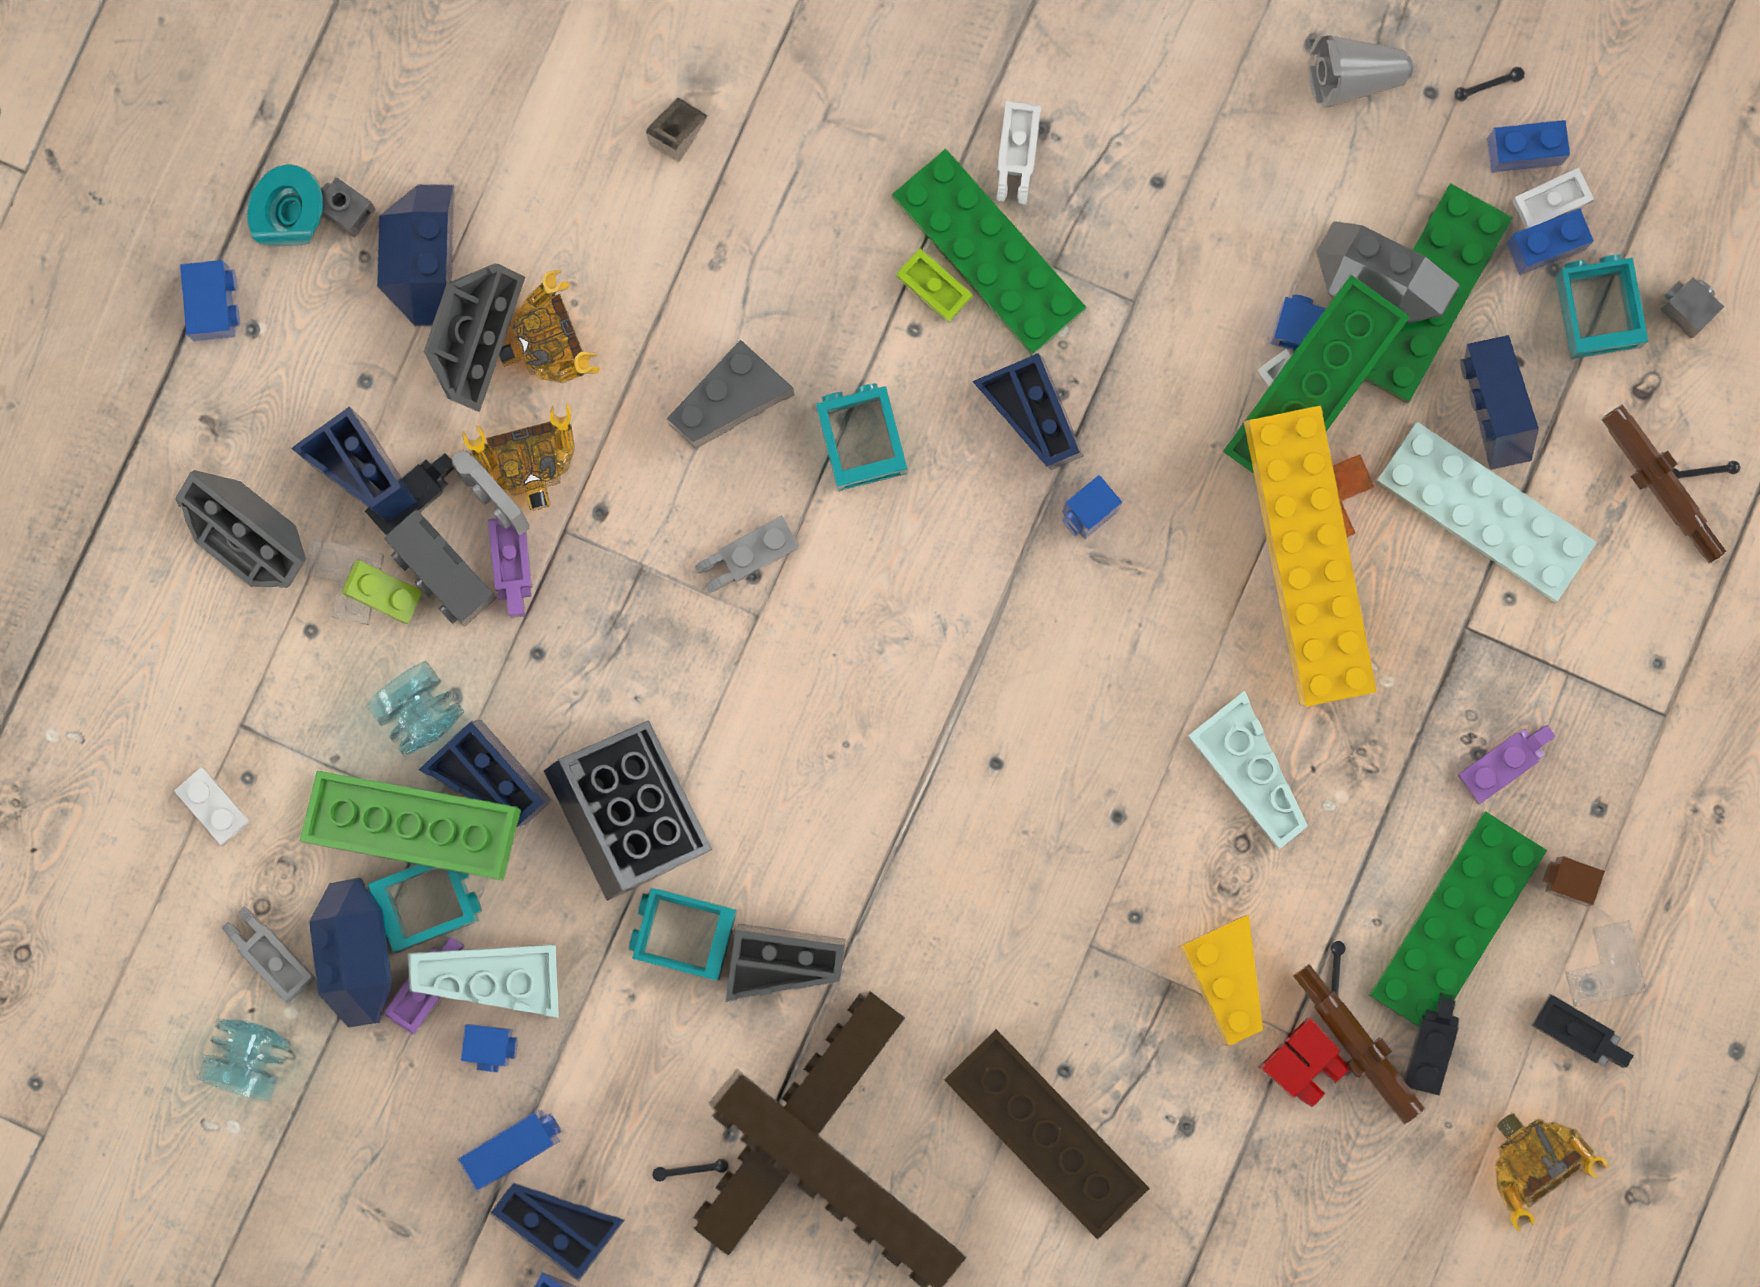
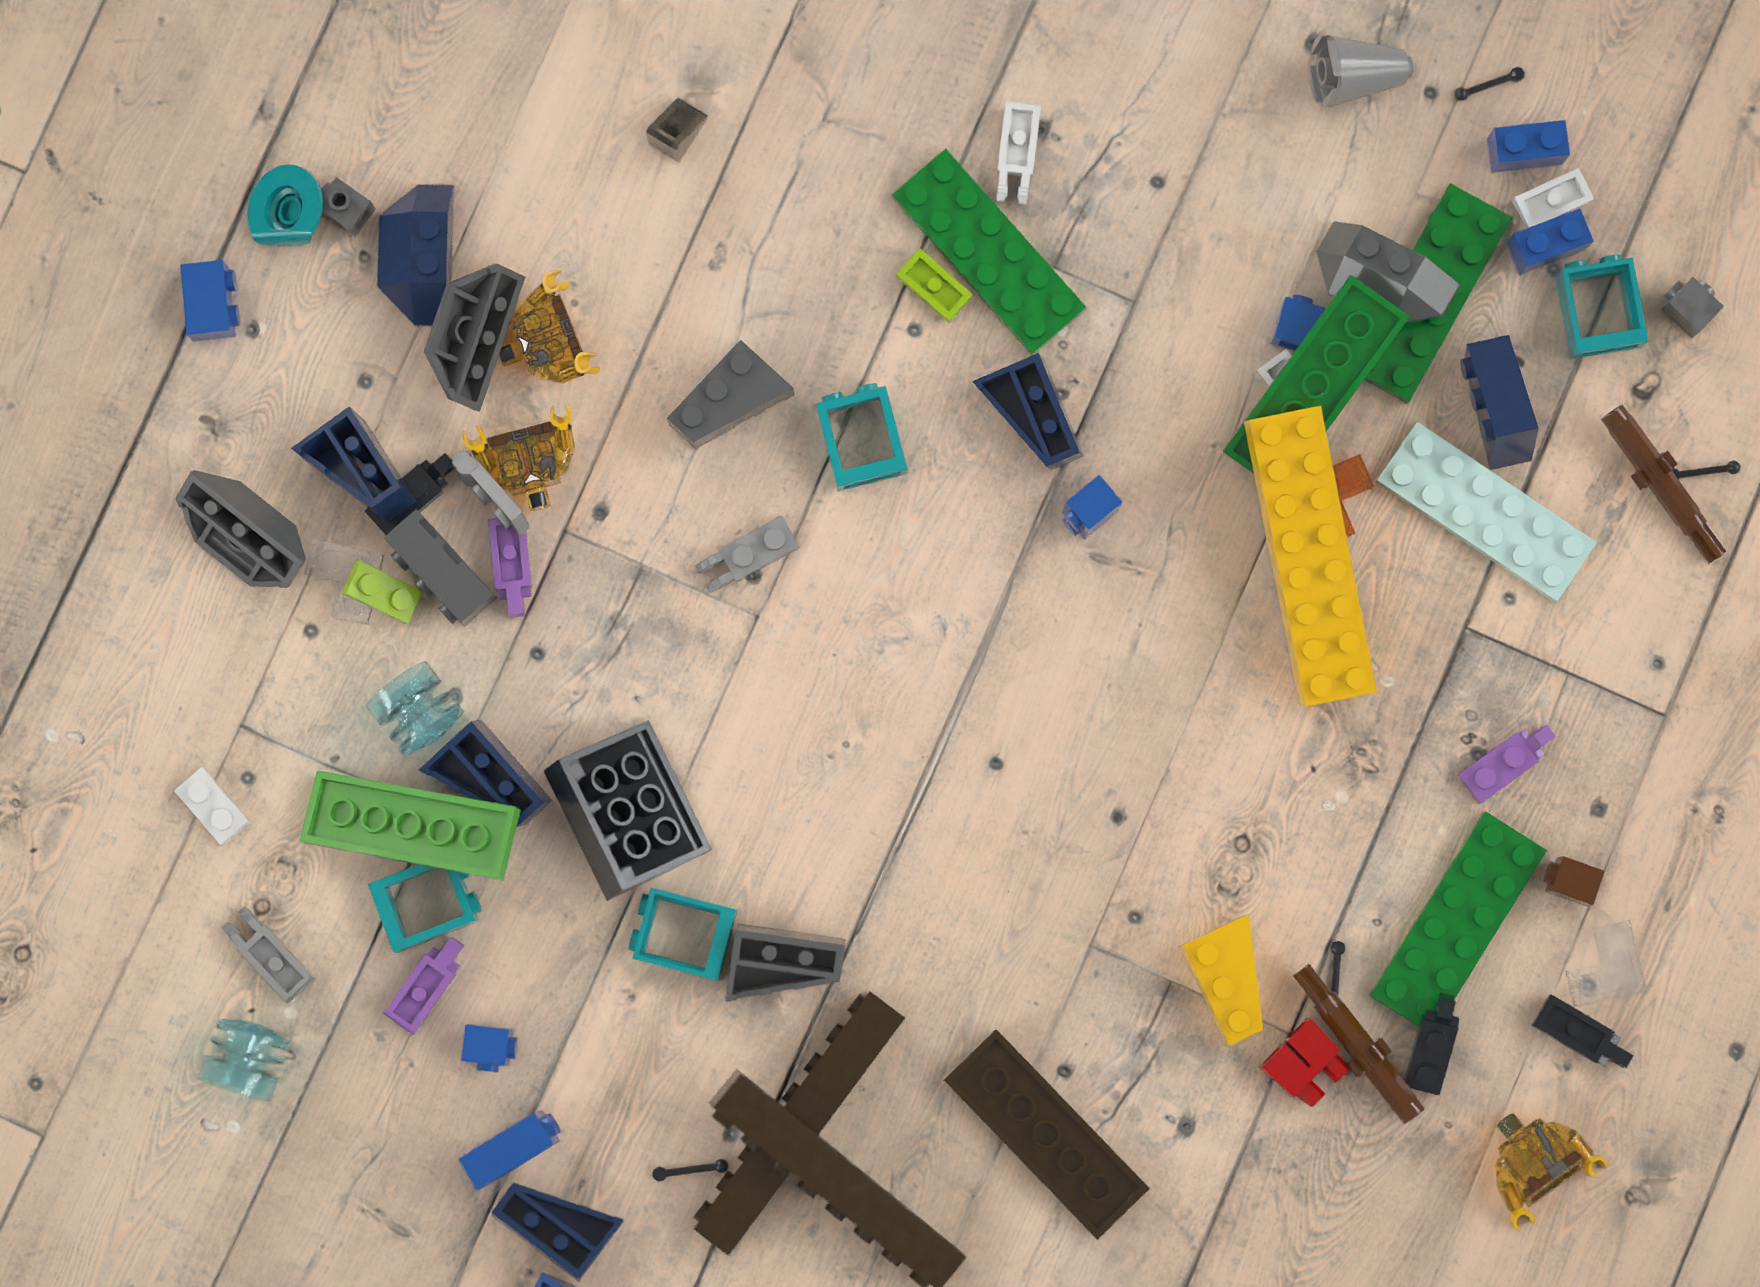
(351, 953): dark blue wedge -> none
(501, 977): light aqua wing -> none
(1244, 761): light aqua wing -> none

